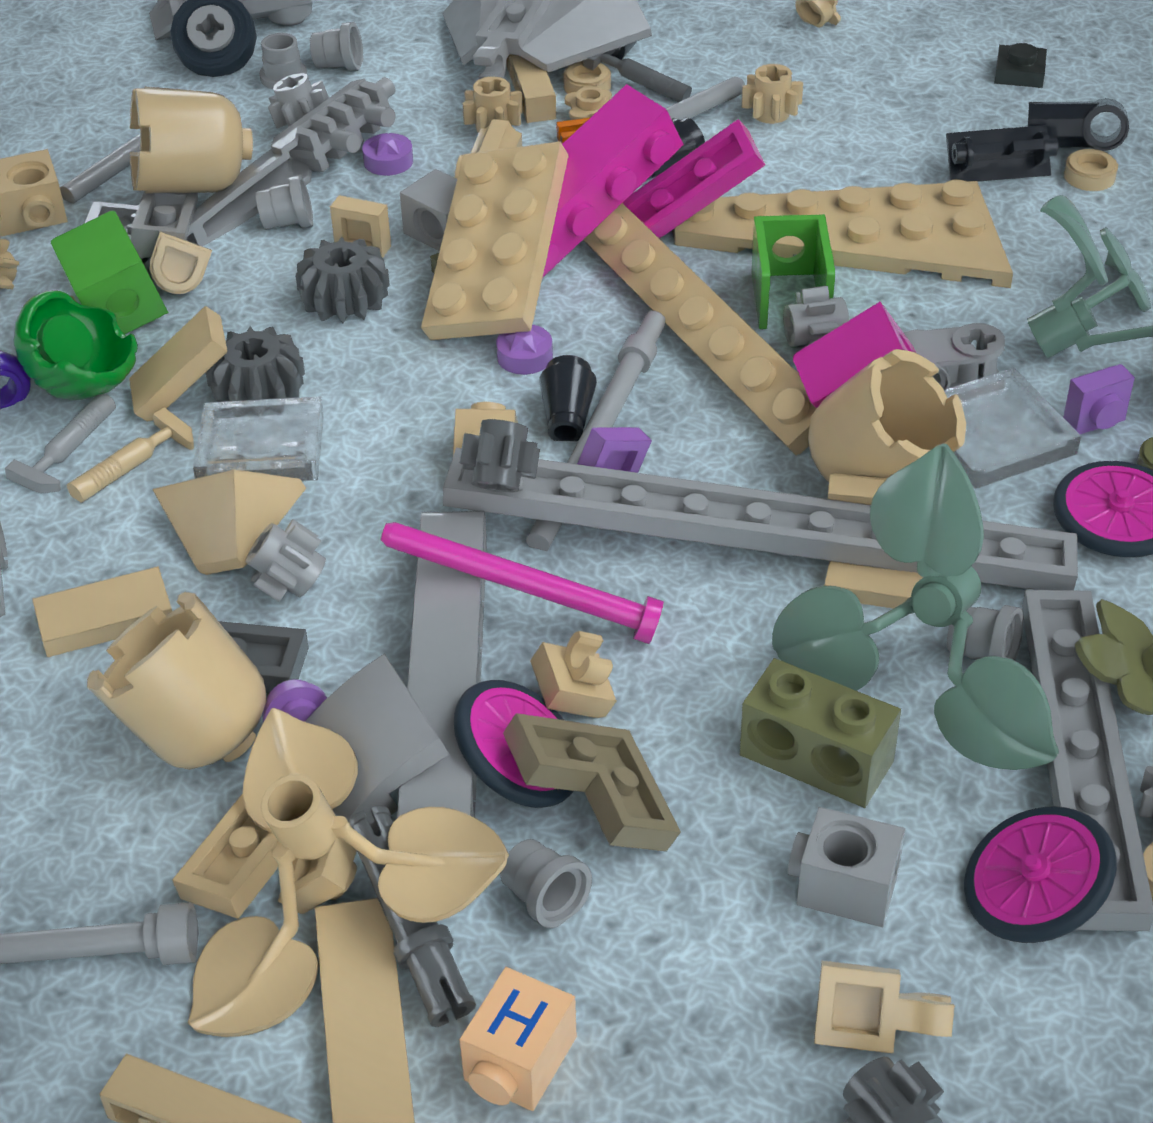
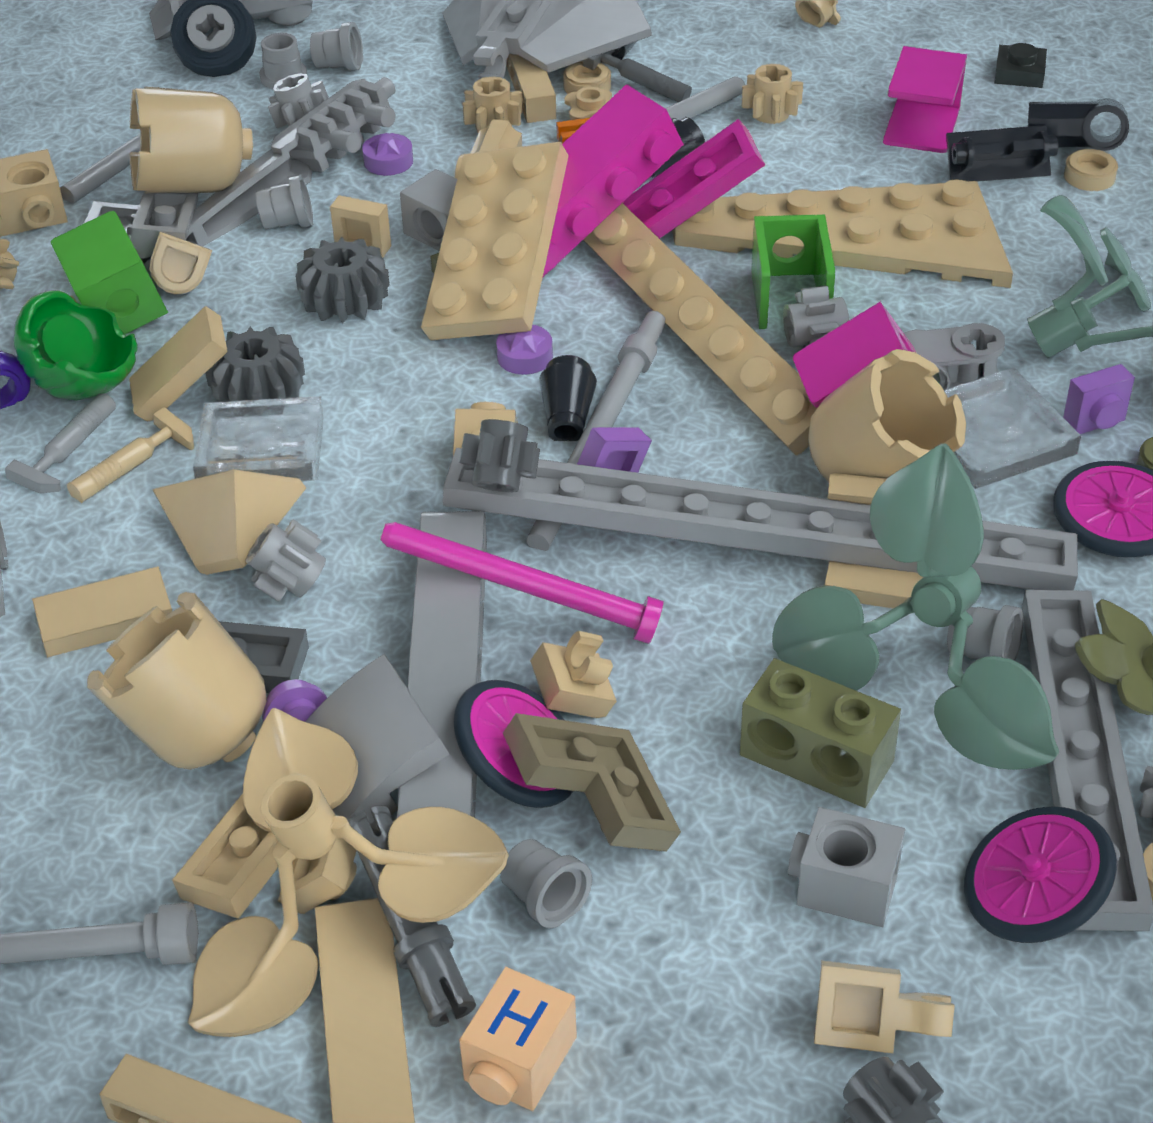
(927, 96): none -> dark pink piece

